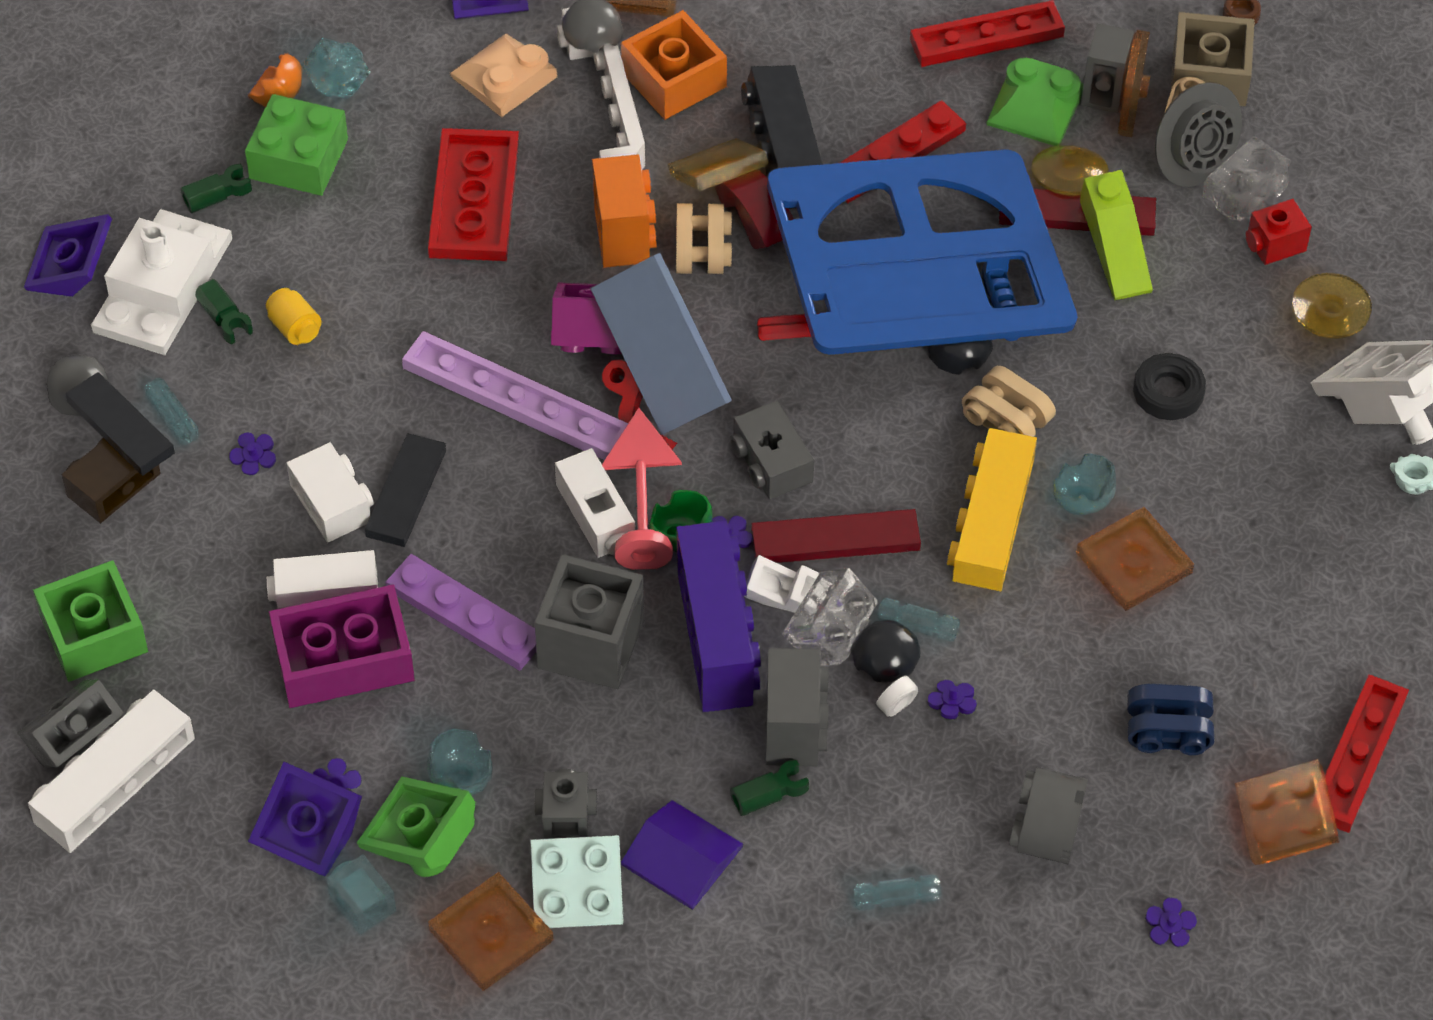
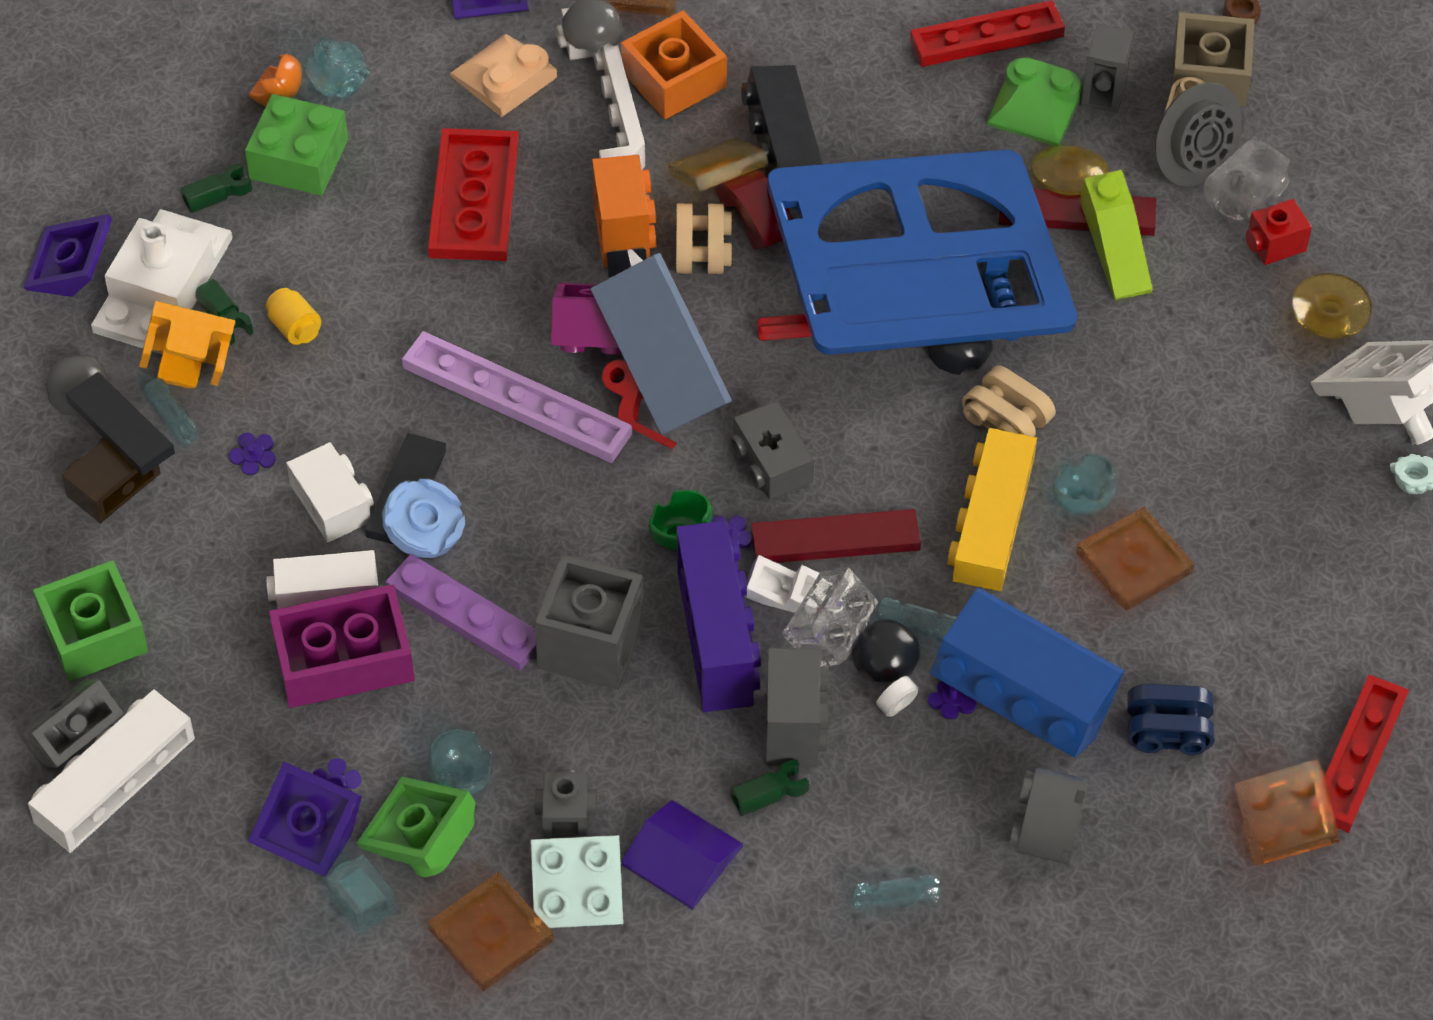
(186, 342): none -> light orange panel
(423, 518): none -> light blue tile
(593, 501): white brick -> none
(624, 259): none -> black sticker
(641, 448): coral piece -> none
(914, 137): red plate -> none
(1027, 673): none -> blue slope
(1136, 83): clear orange plate -> none
(1169, 922): dark purple plant -> none
(1173, 366): black tyre -> none

